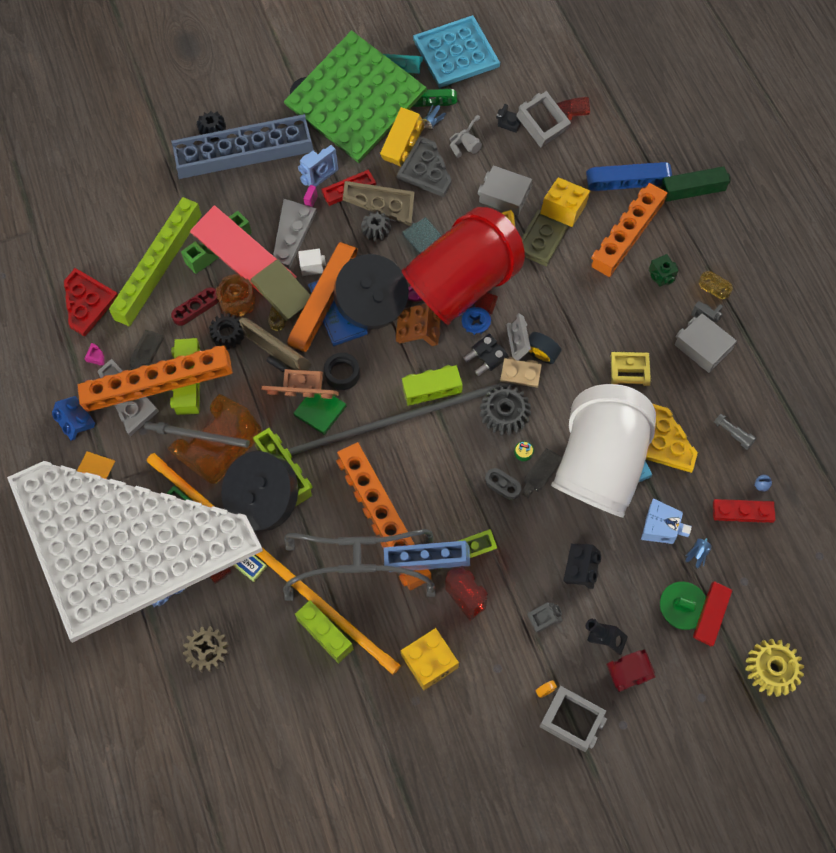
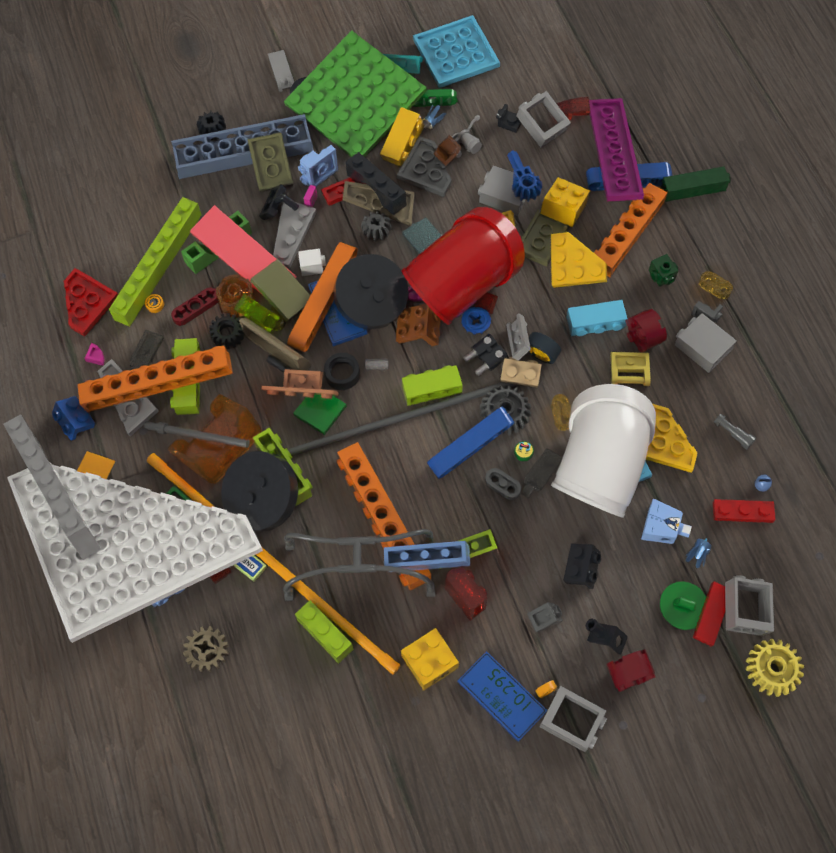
(51, 487): none -> light grey arch
(154, 303): none -> light orange tile
(256, 313): none -> clear neon green brick
(270, 161): none -> olive tile
(275, 197): none -> black plate
(281, 70): none -> light grey hinge
(377, 364): none -> clear pin
(389, 193): none -> black arch
(447, 150): none -> reddish brown panel
(470, 442): none -> blue beam
(502, 696): none -> blue tile
(525, 183): none -> blue gear
(565, 411): none -> clear yellow beam
(574, 262): none -> yellow plate
(596, 318): none -> medium azure brick
(615, 150): none -> magenta plate
(646, 330): none -> dark red brick
(765, 606): none -> light grey window

